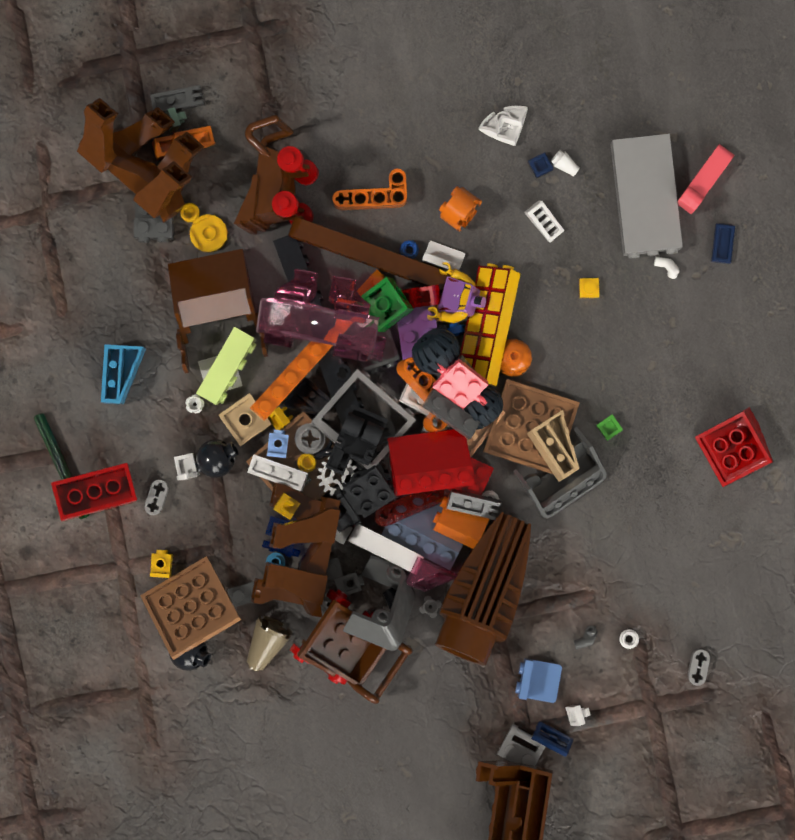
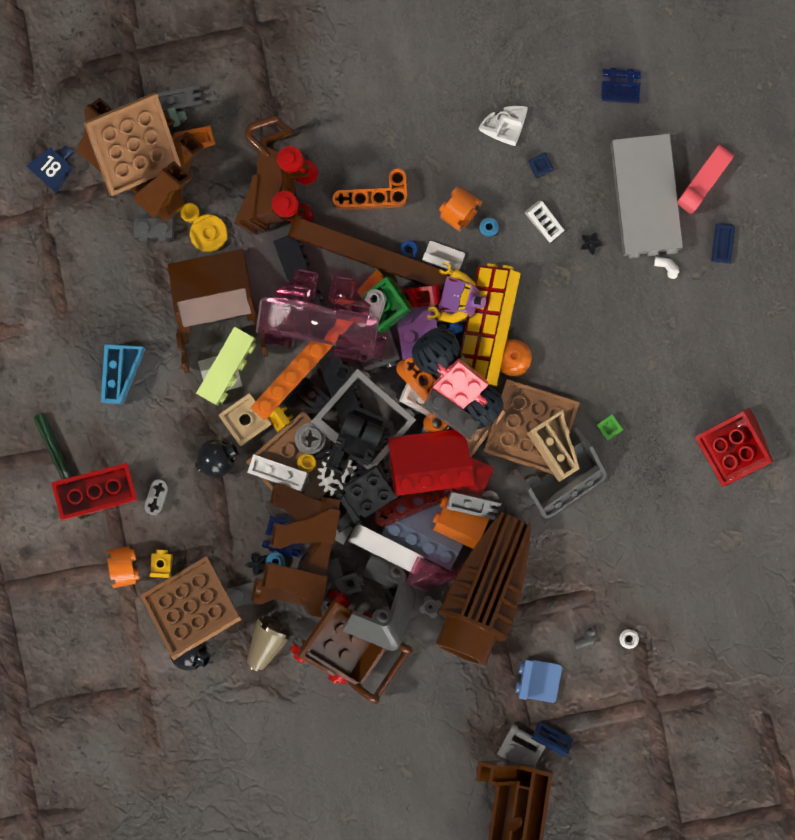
(52, 167): none -> dark blue torso
(122, 567): none -> orange brick
(131, 143): none -> medium nougat plate
(186, 467): white tile -> none
(189, 402): white plate -> none
(256, 564): none -> black plant
(274, 451): light blue brick -> none
(286, 506): yellow tile -> none
(377, 307): none -> light grey plate
(488, 233): none -> dark azure plate
(565, 163): white cone -> none
(576, 714): white tile -> none
(589, 288): yellow plate -> none
(590, 243): none -> black plant
(620, 91): none -> clear blue plate
(703, 668): light grey beam -> none

